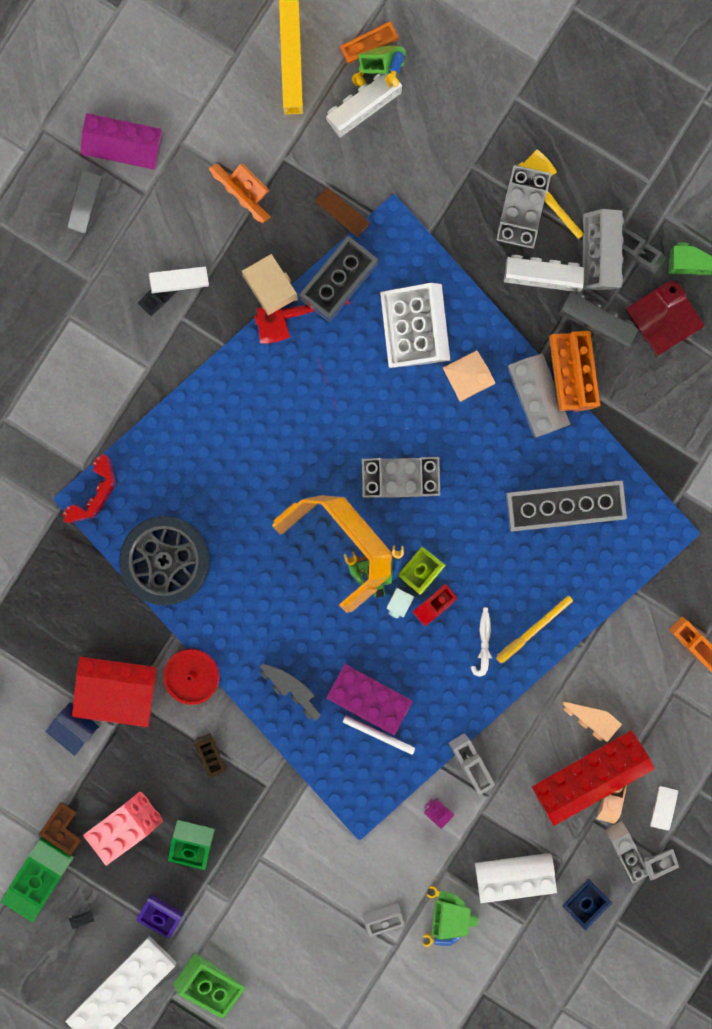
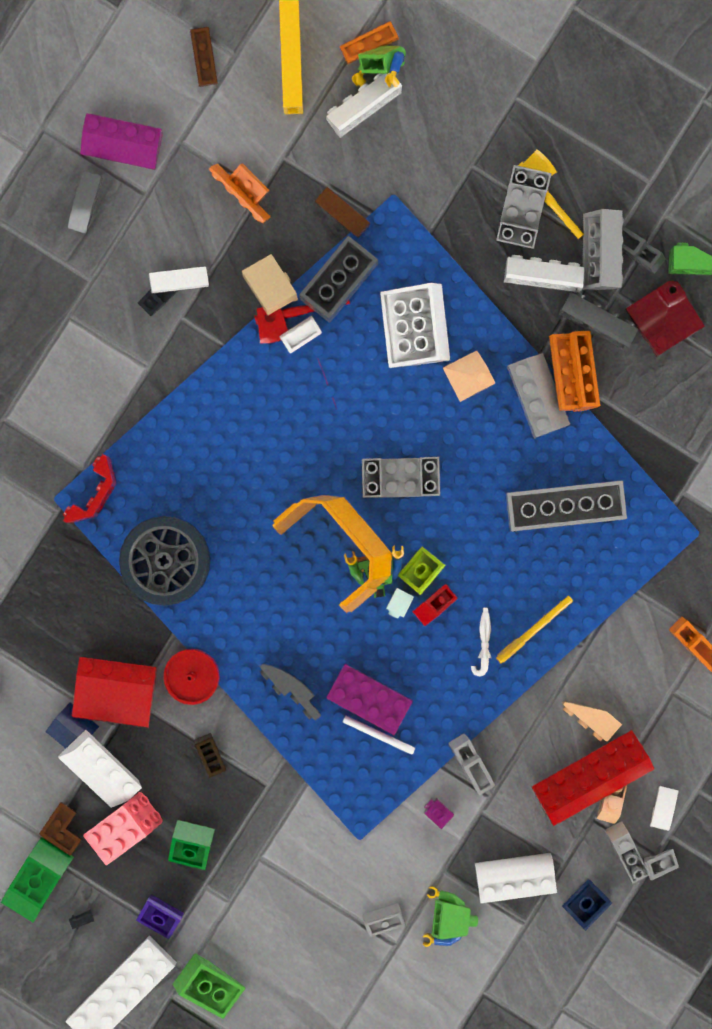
(100, 770): none -> white slope
(203, 56): none -> reddish brown tile
(300, 334): none -> white tile

